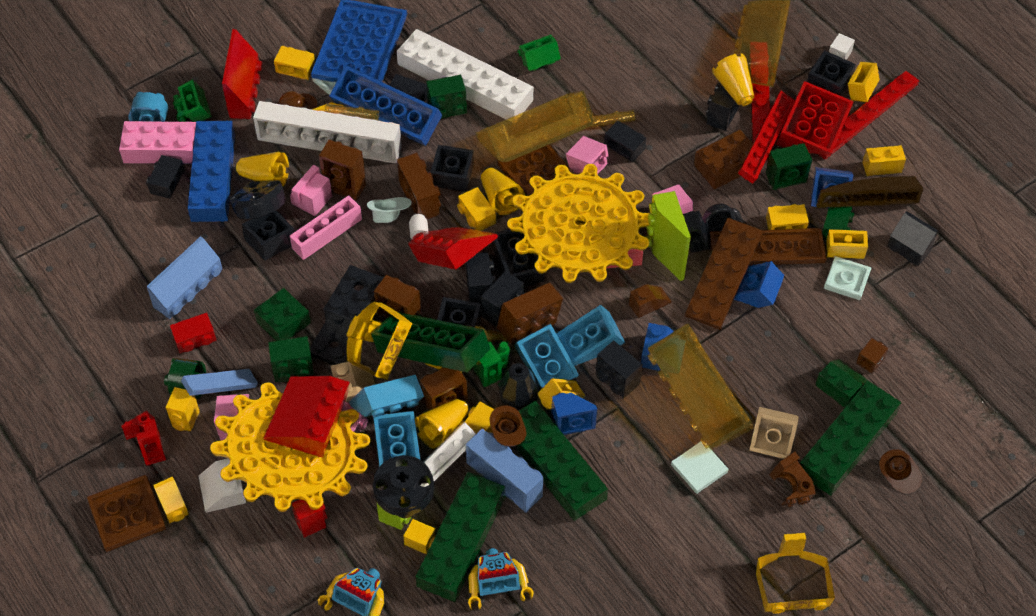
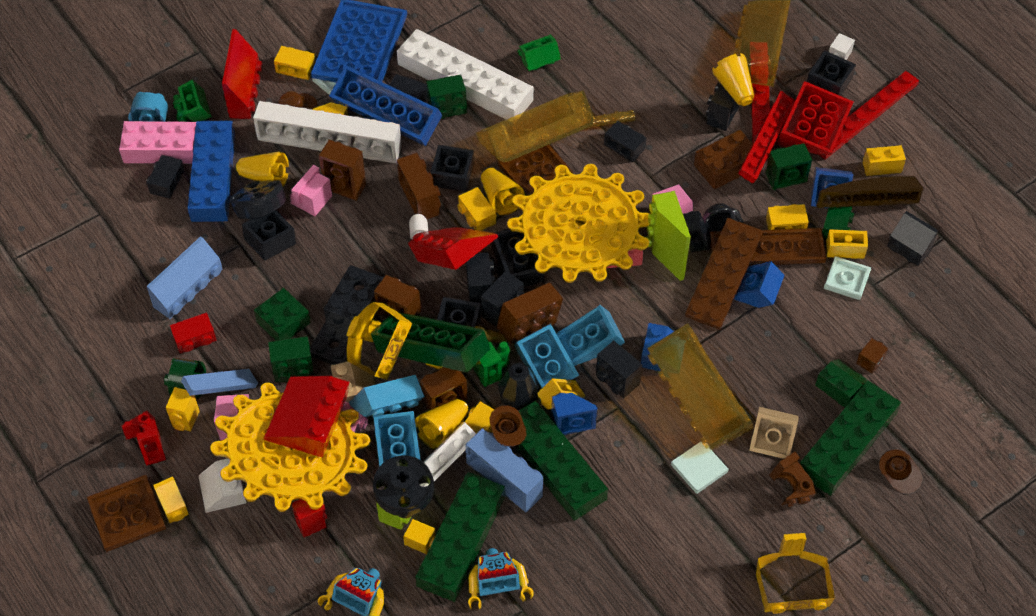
(325, 227): bright pink brick -> none
(352, 111): clear yellow pin -> none
(387, 209): light aqua piece -> none
(587, 152): bright pink plate -> none
(647, 299): reddish brown slope -> none
(863, 81): yellow piece -> none

